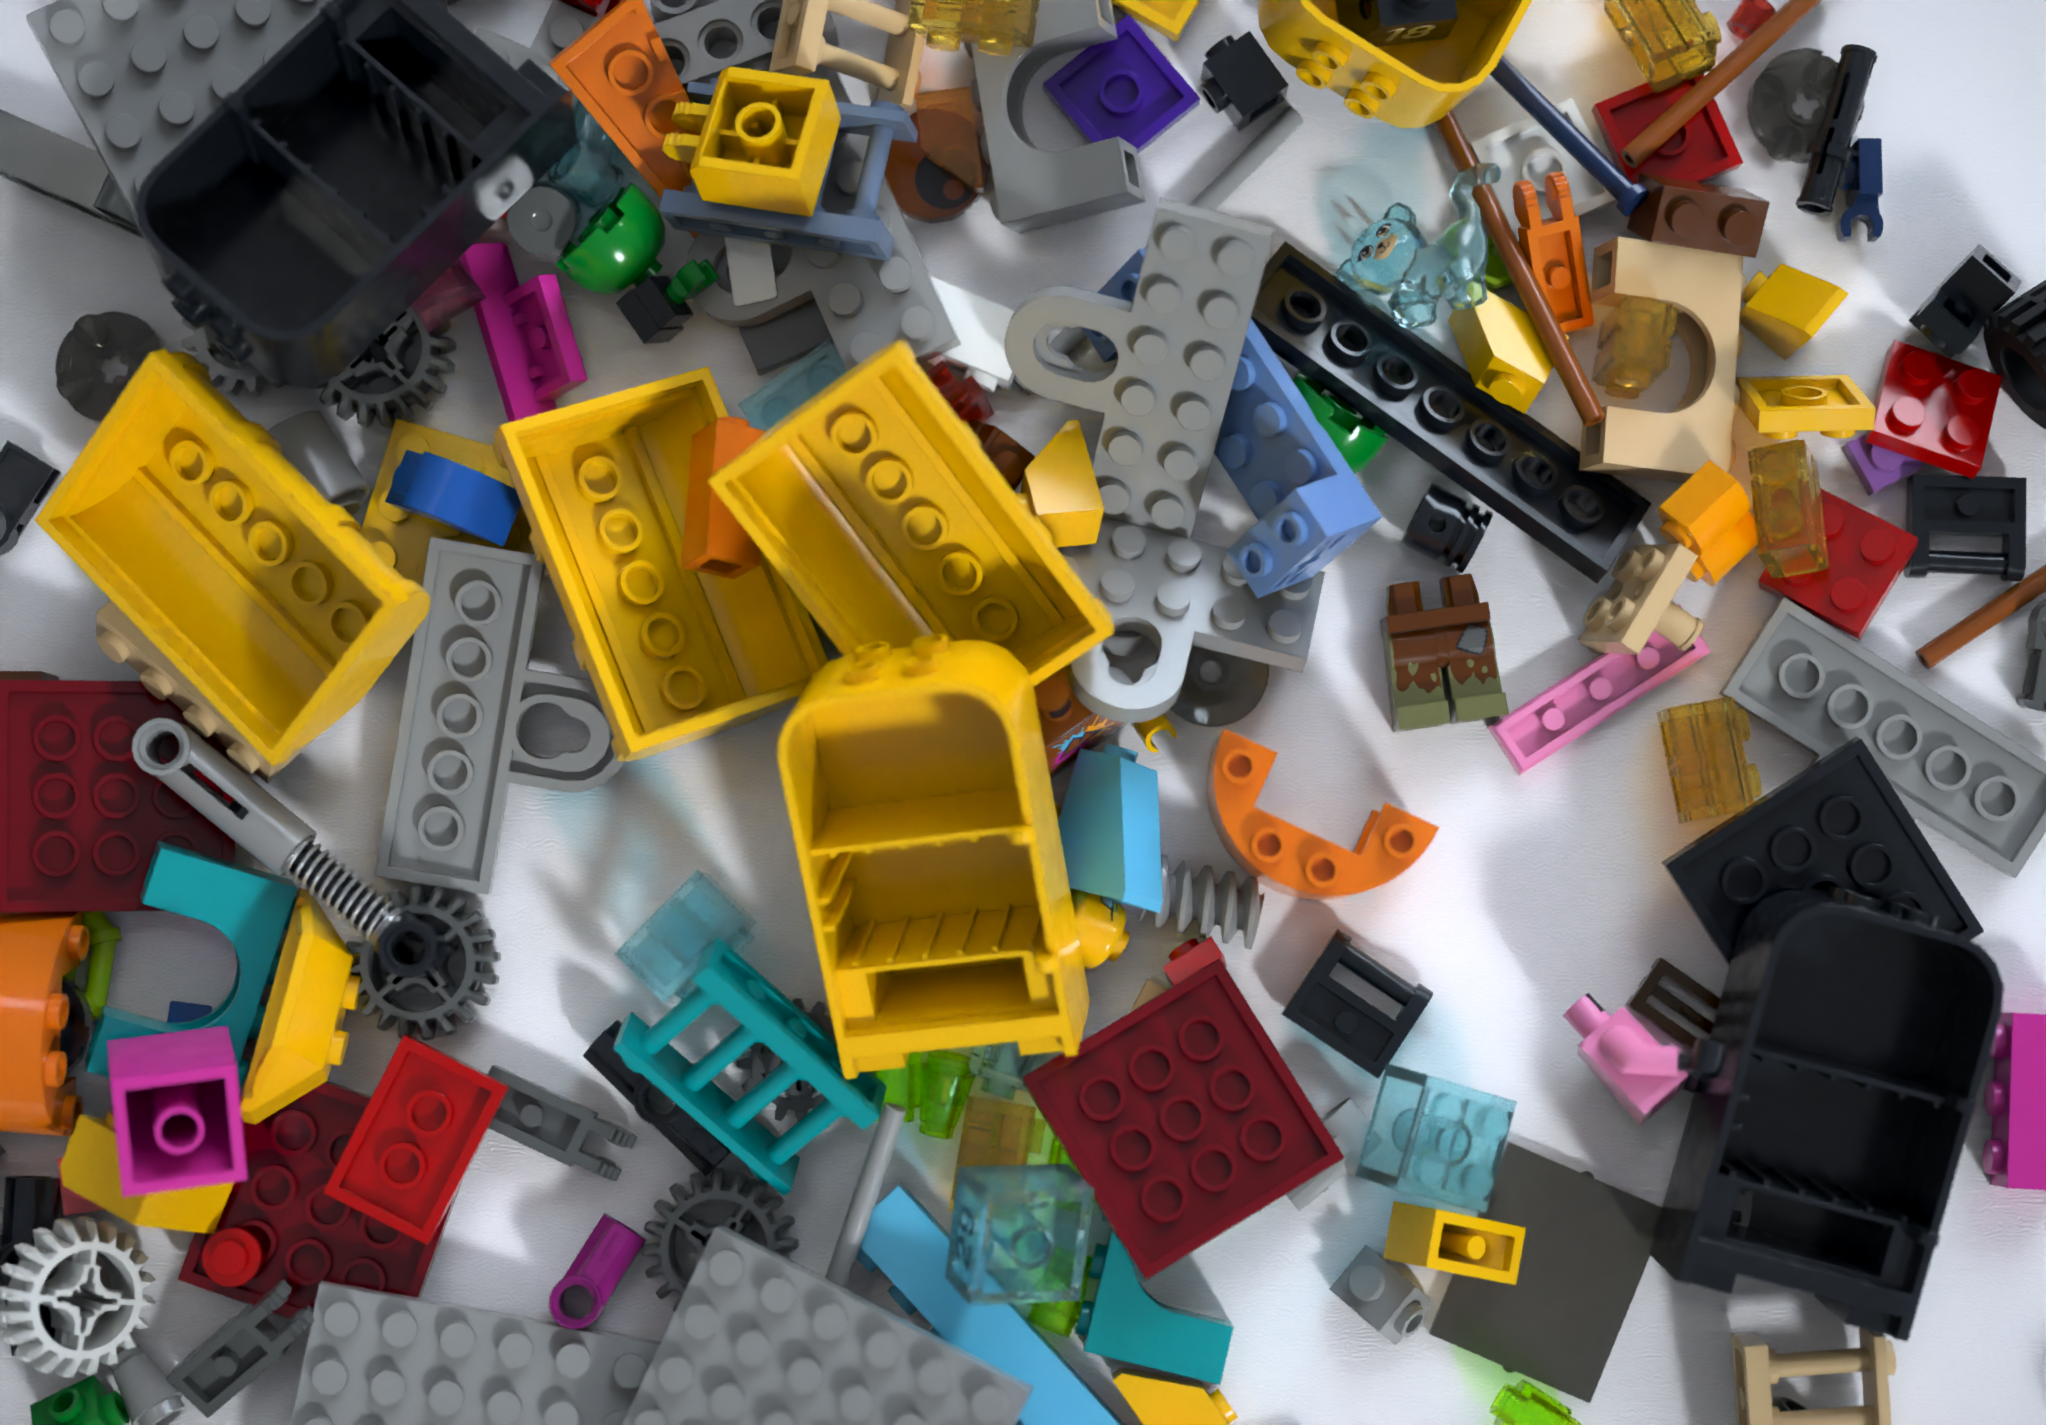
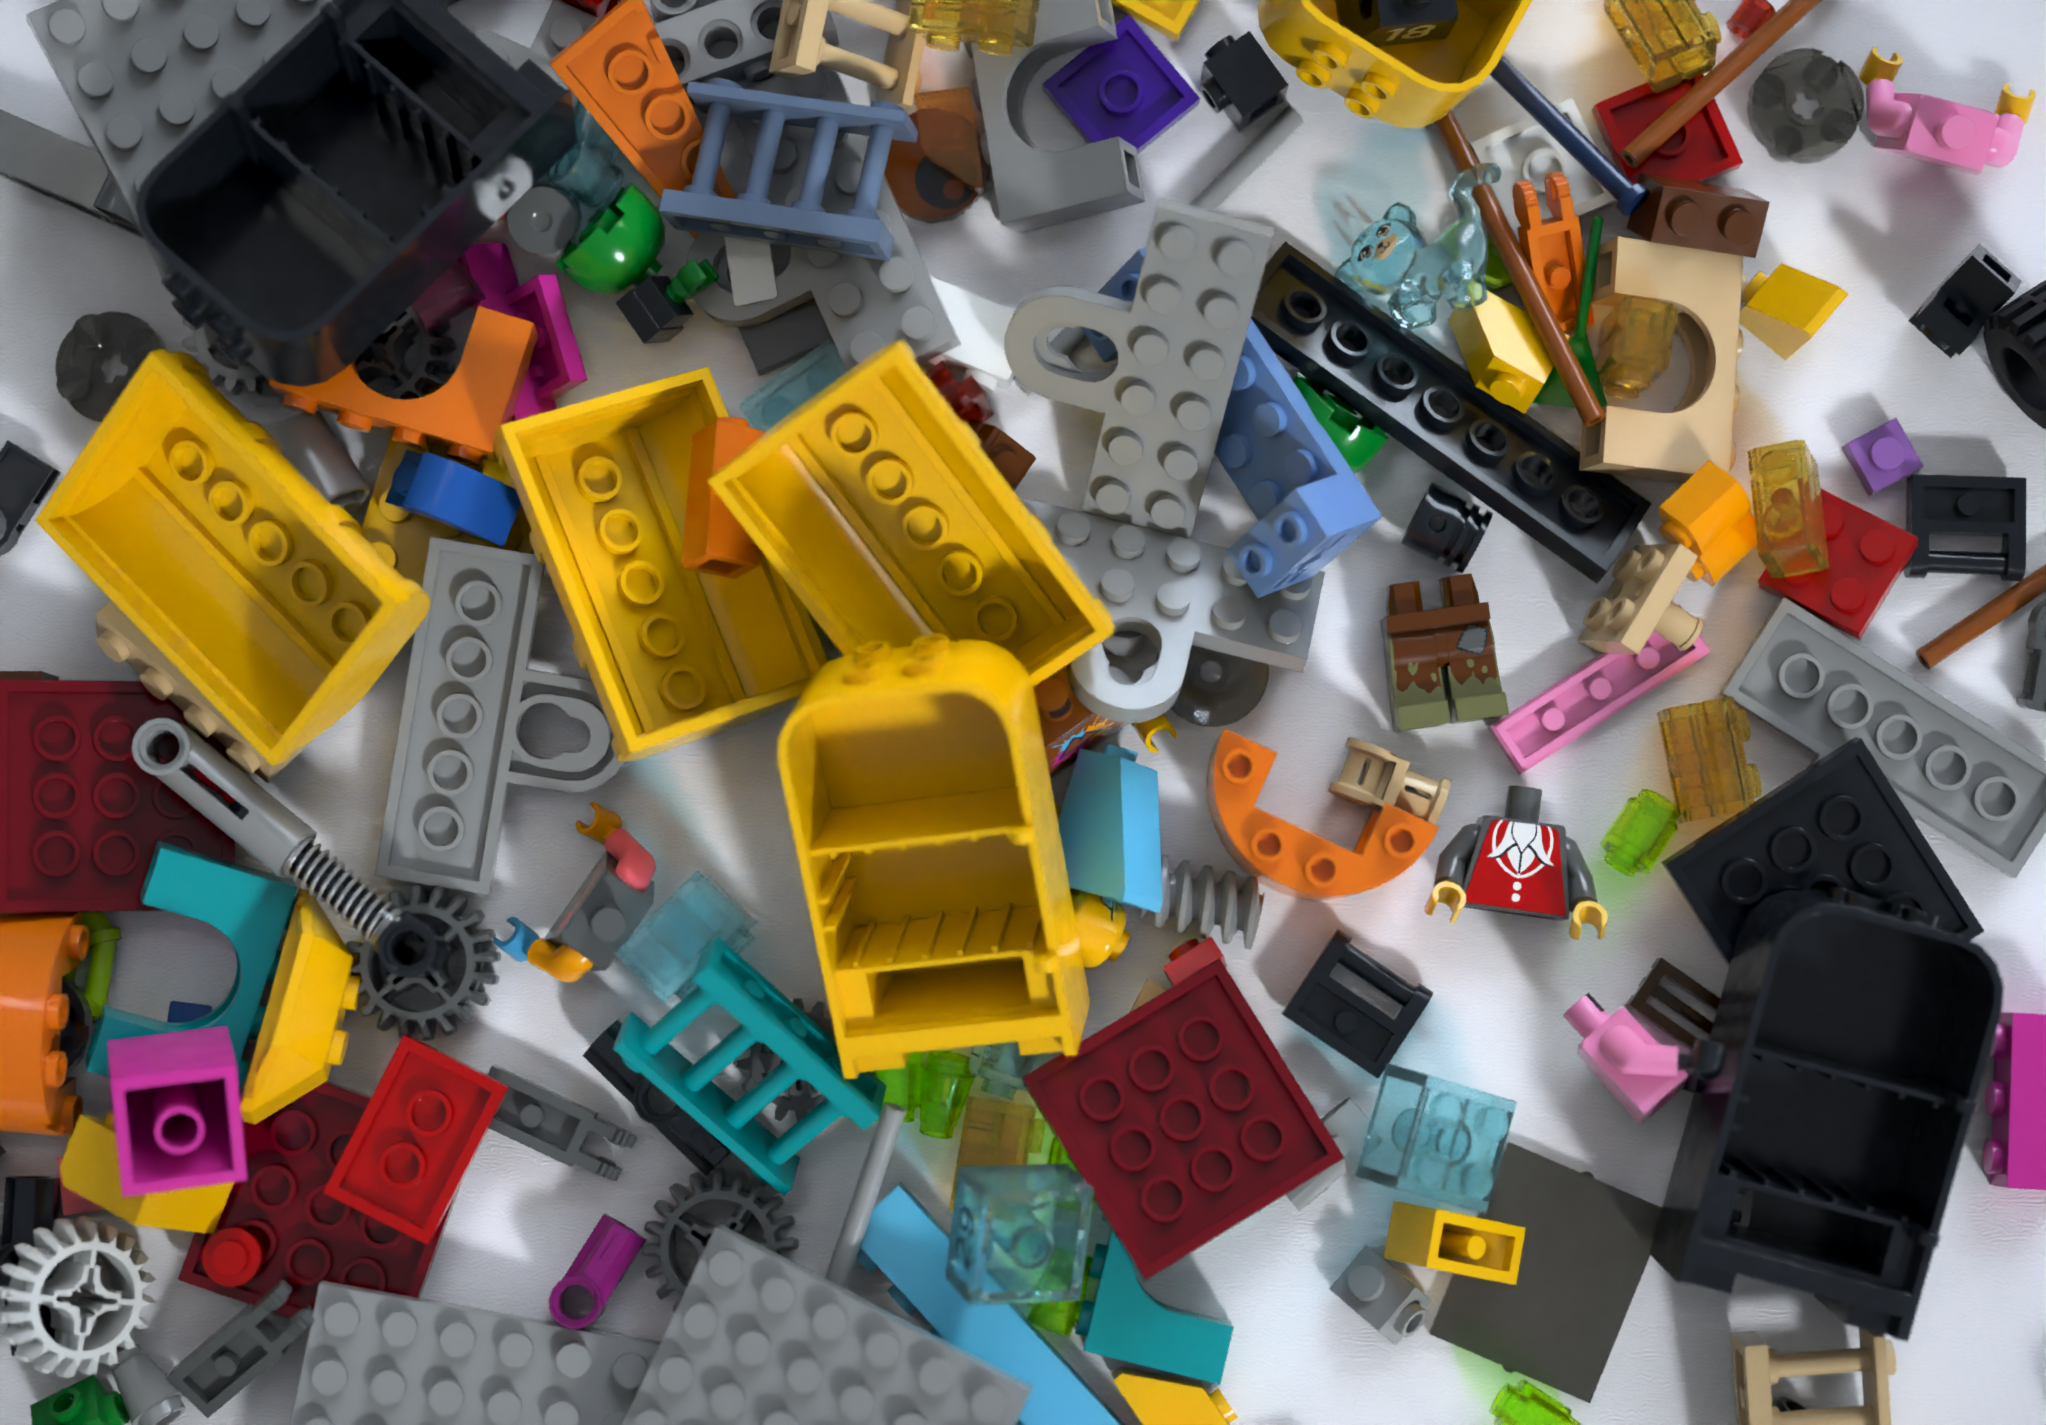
(455, 416): none -> orange arch
(600, 912): none -> torso
(759, 140): yellow hinge -> none
(1063, 489): yellow slope -> none
(1385, 782): none -> tan connector
(1518, 868): none -> torso
(1553, 390): none -> green piece
(1640, 833): none -> clear neon green brick
(1796, 404): yellow plate -> none
(1831, 151): black pin -> none
(1863, 188): dark blue plate -> none
(1934, 409): red plate -> none
(1939, 128): none -> bright pink torso

